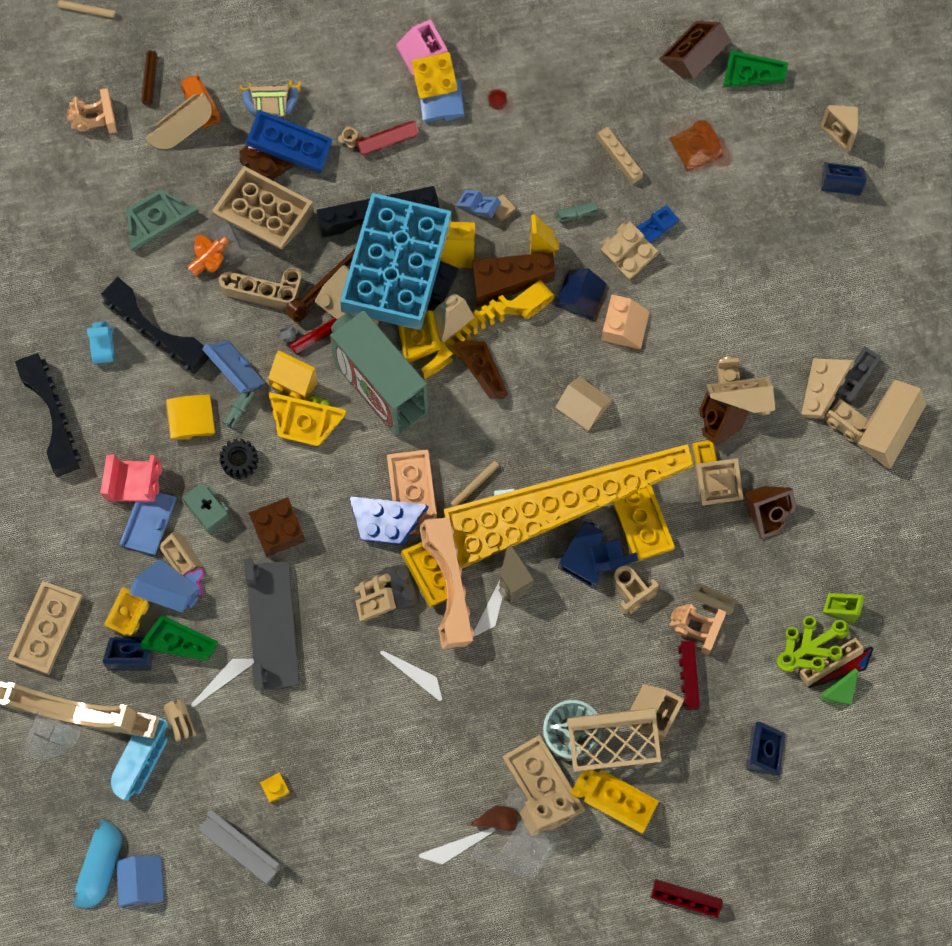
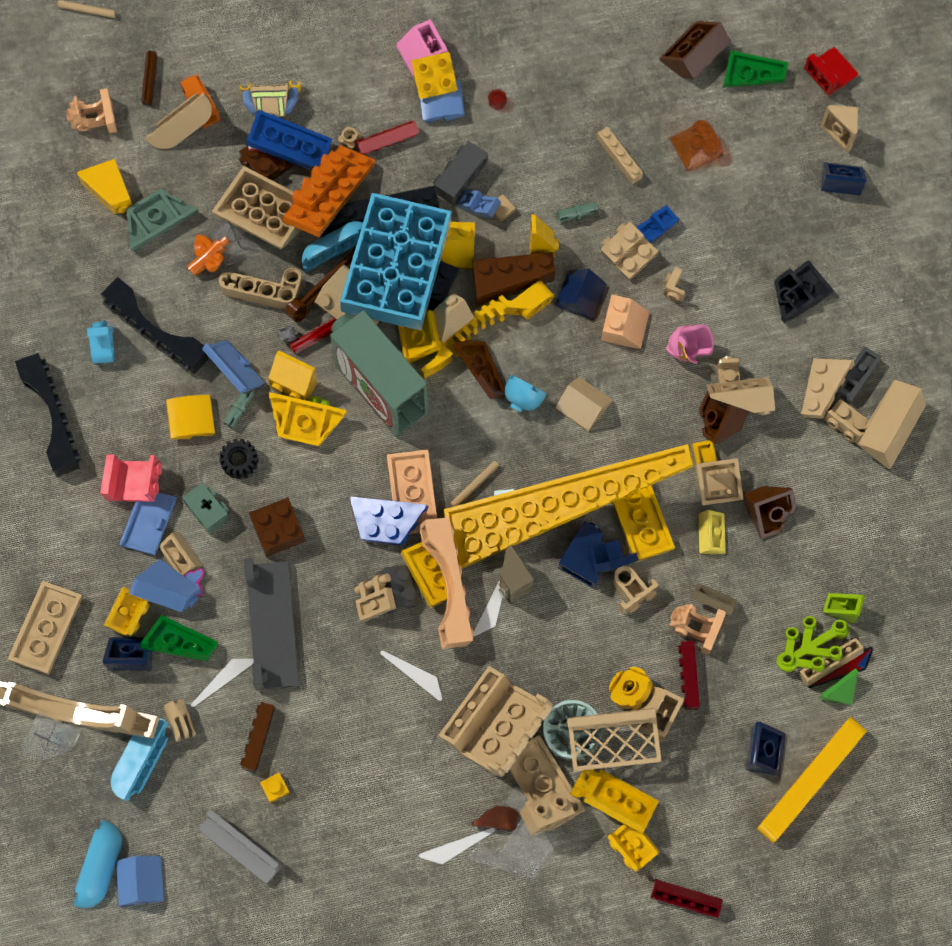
(106, 185): none -> yellow slope
(257, 737): none -> reddish brown piece
(327, 190): none -> orange plate
(331, 245): none -> medium azure brick
(460, 172): none -> dark grey brick
(495, 722): none -> tan slope
(523, 394): none -> medium azure cylinder
(633, 846): none -> yellow bracket
(638, 695): none -> yellow plate
(672, 279): none -> tan bracket
(690, 342): none -> bright pink helmet
(711, 532): none -> light yellow slope
(800, 290): none -> black slope
(811, 779): none -> yellow beam
(830, 70): none -> red bracket

